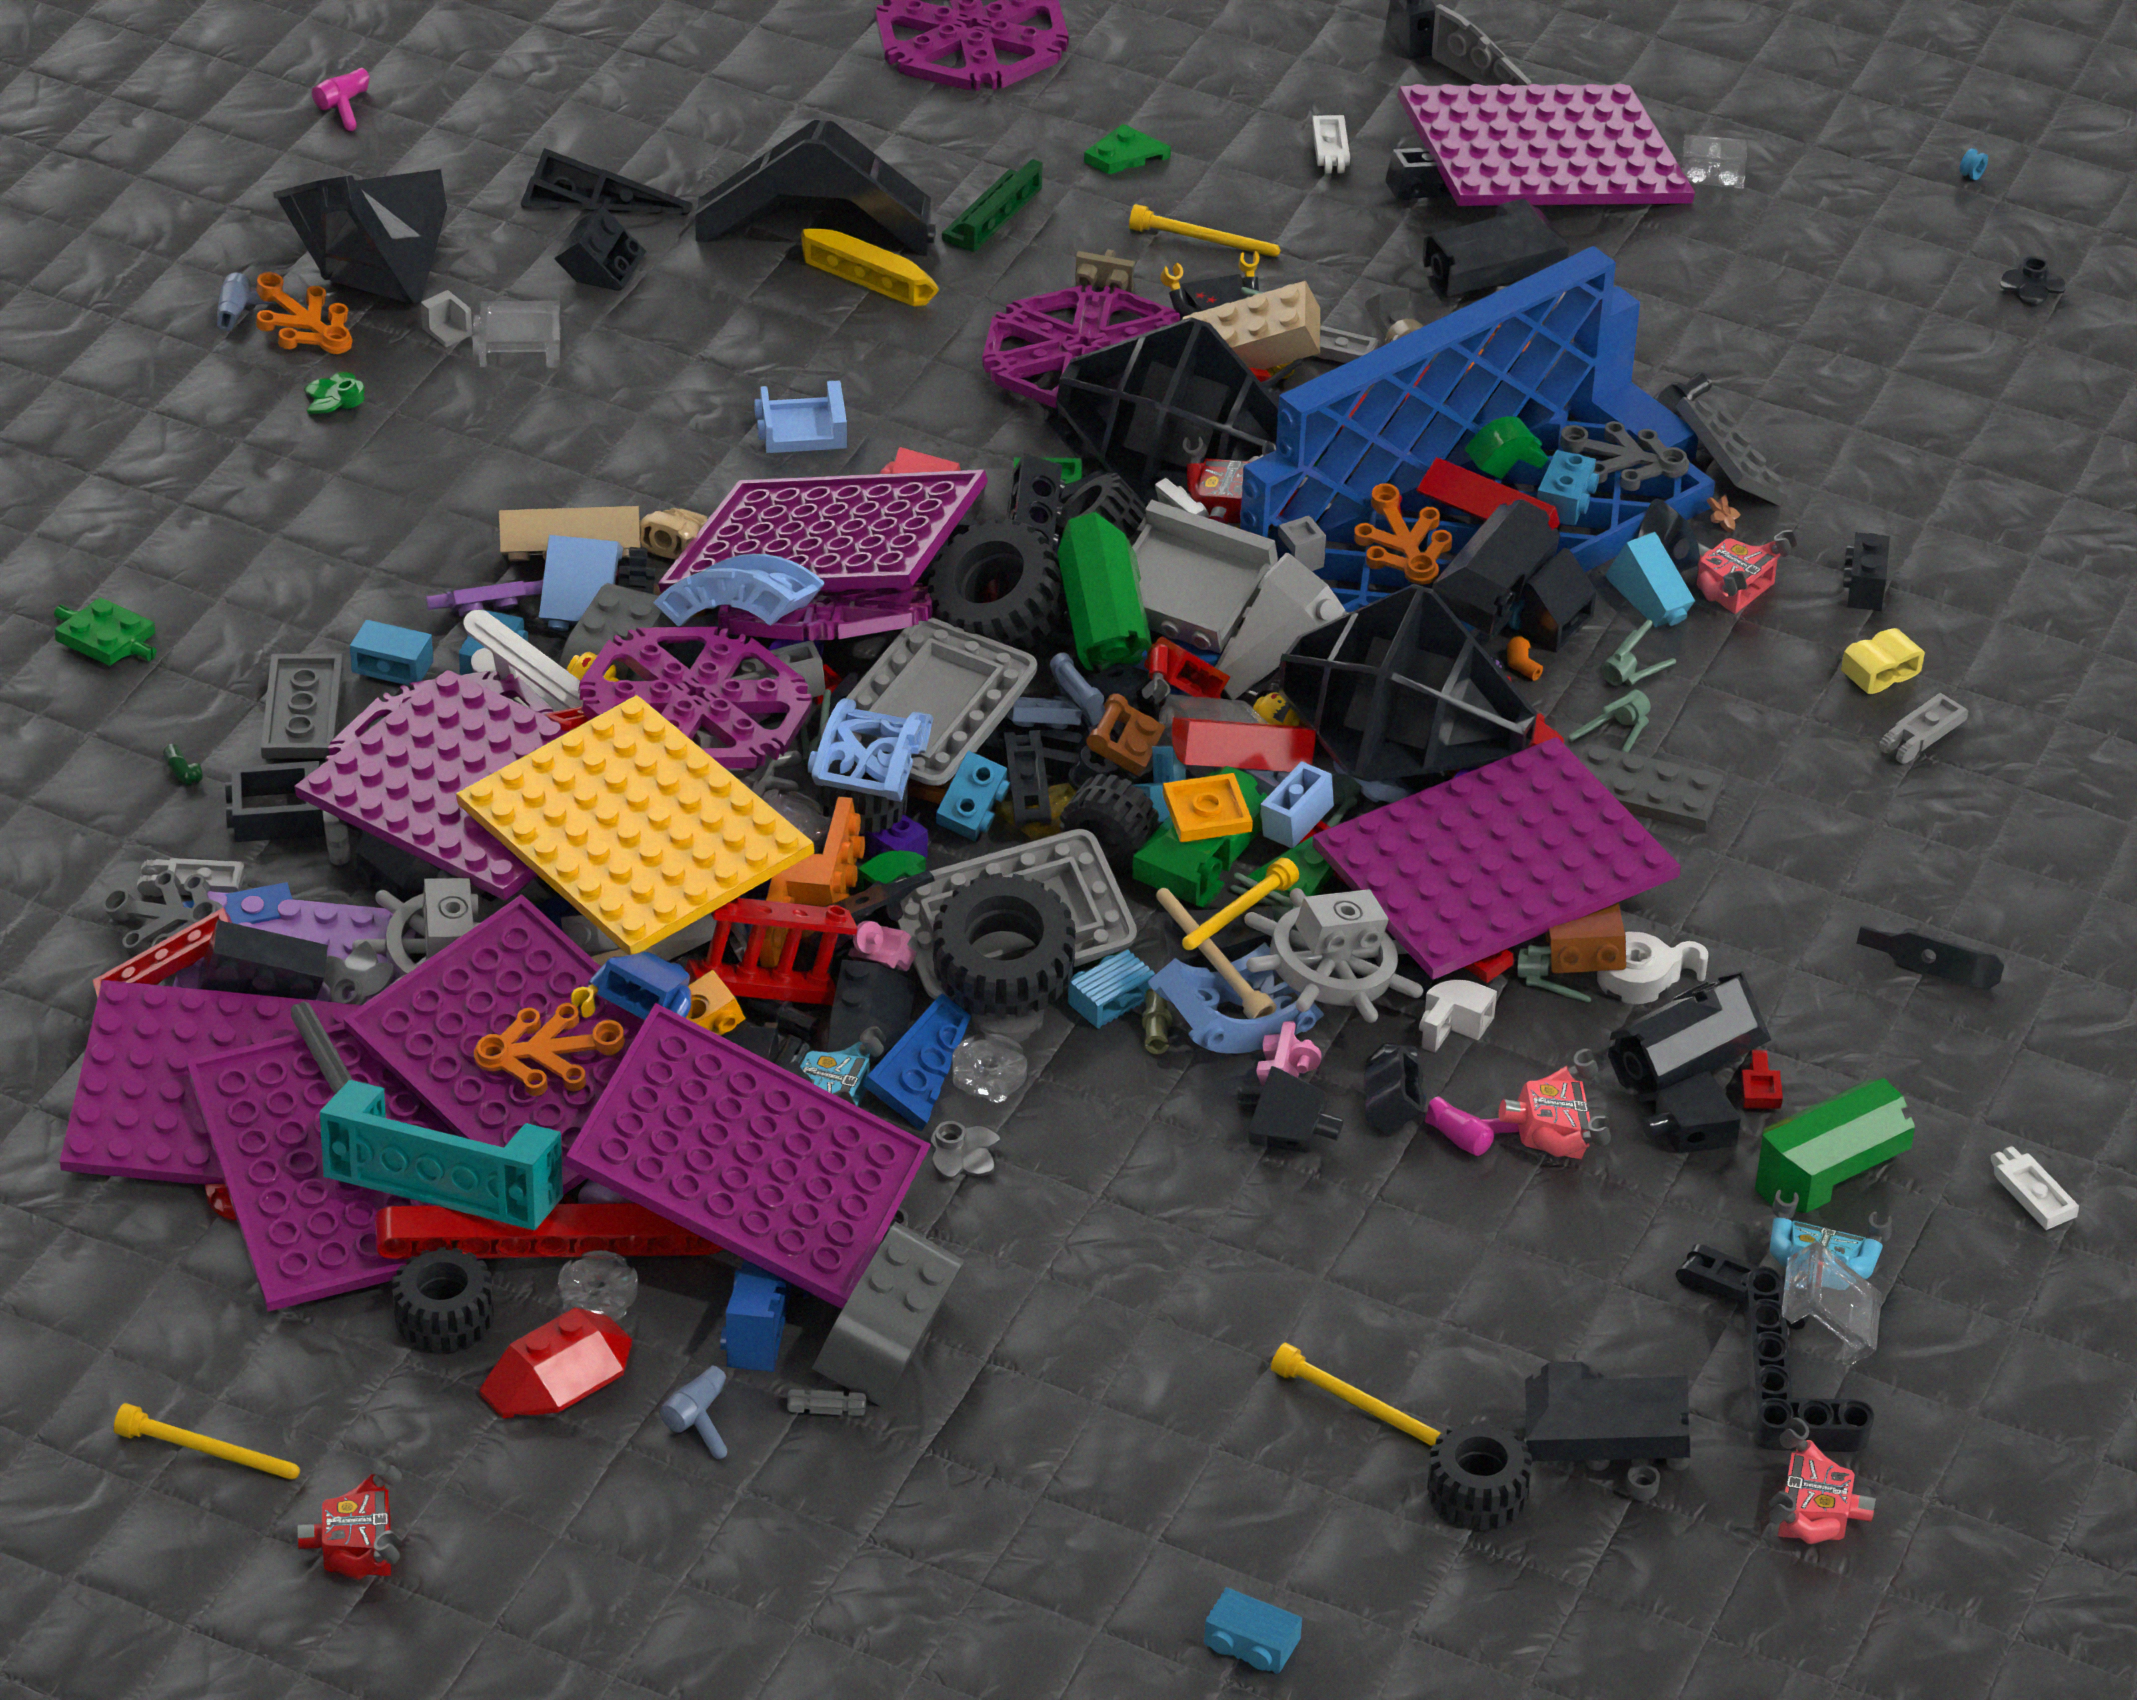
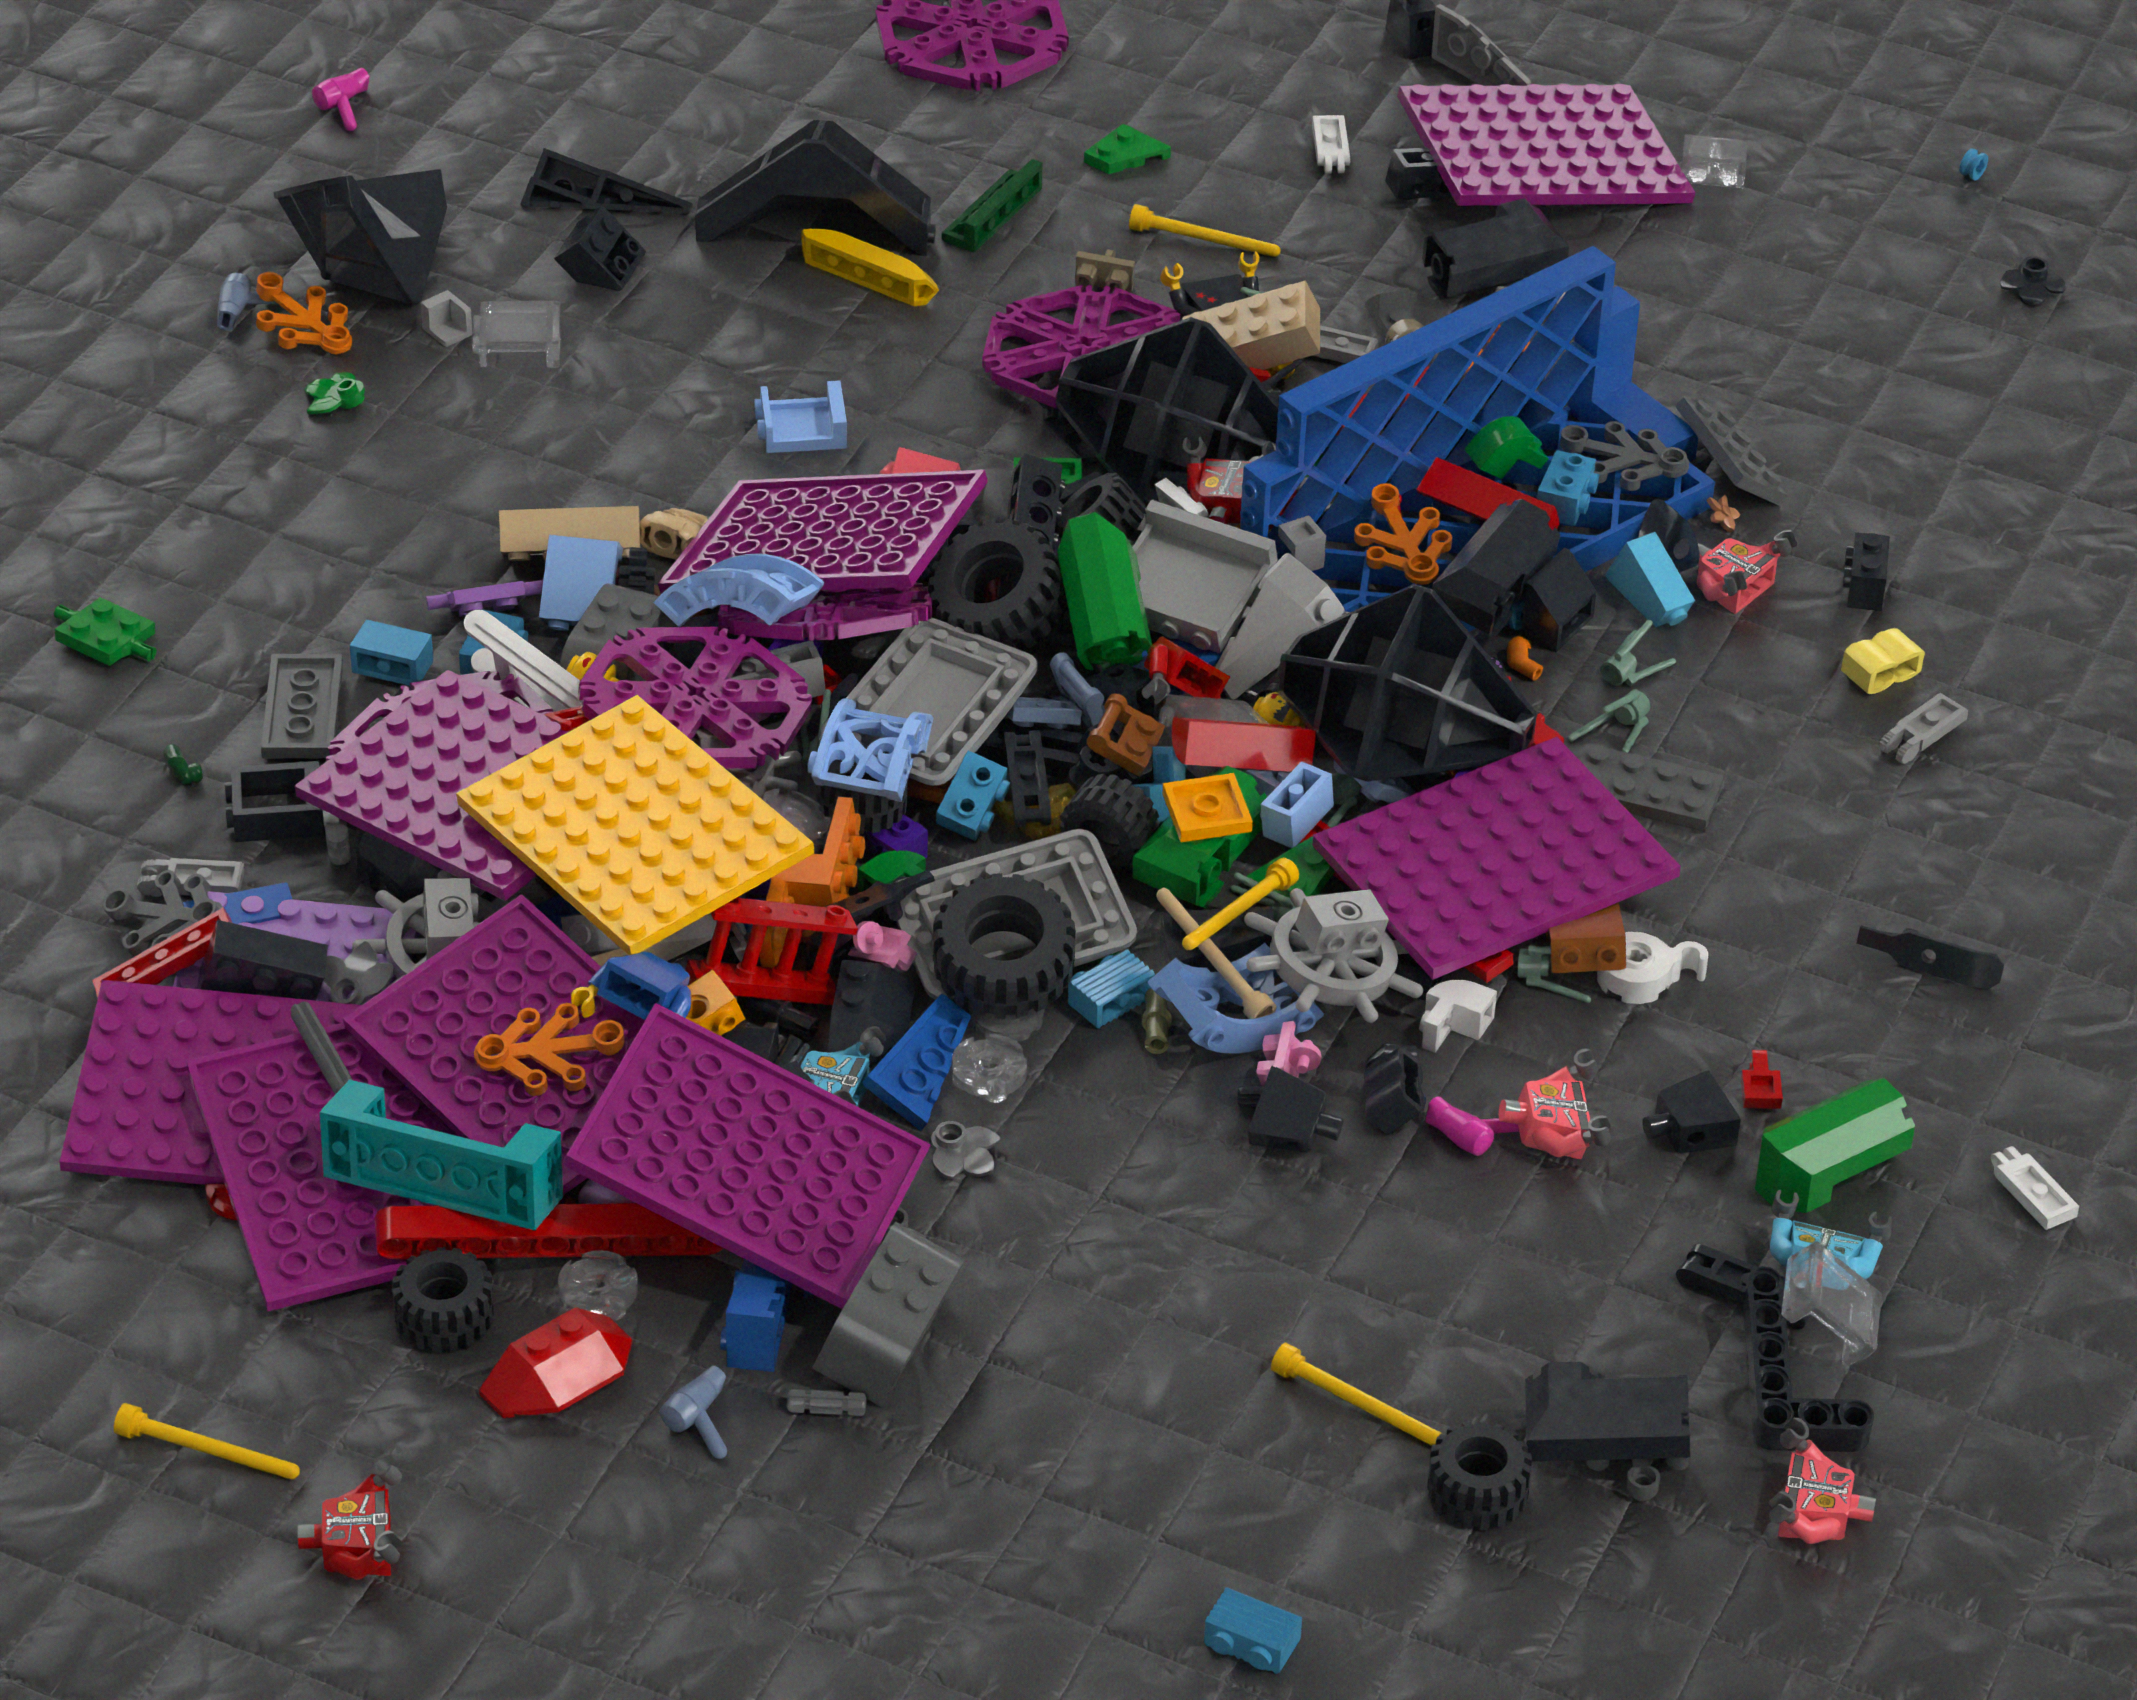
(1688, 1036): black brick -> none
(1690, 389): black arm -> none

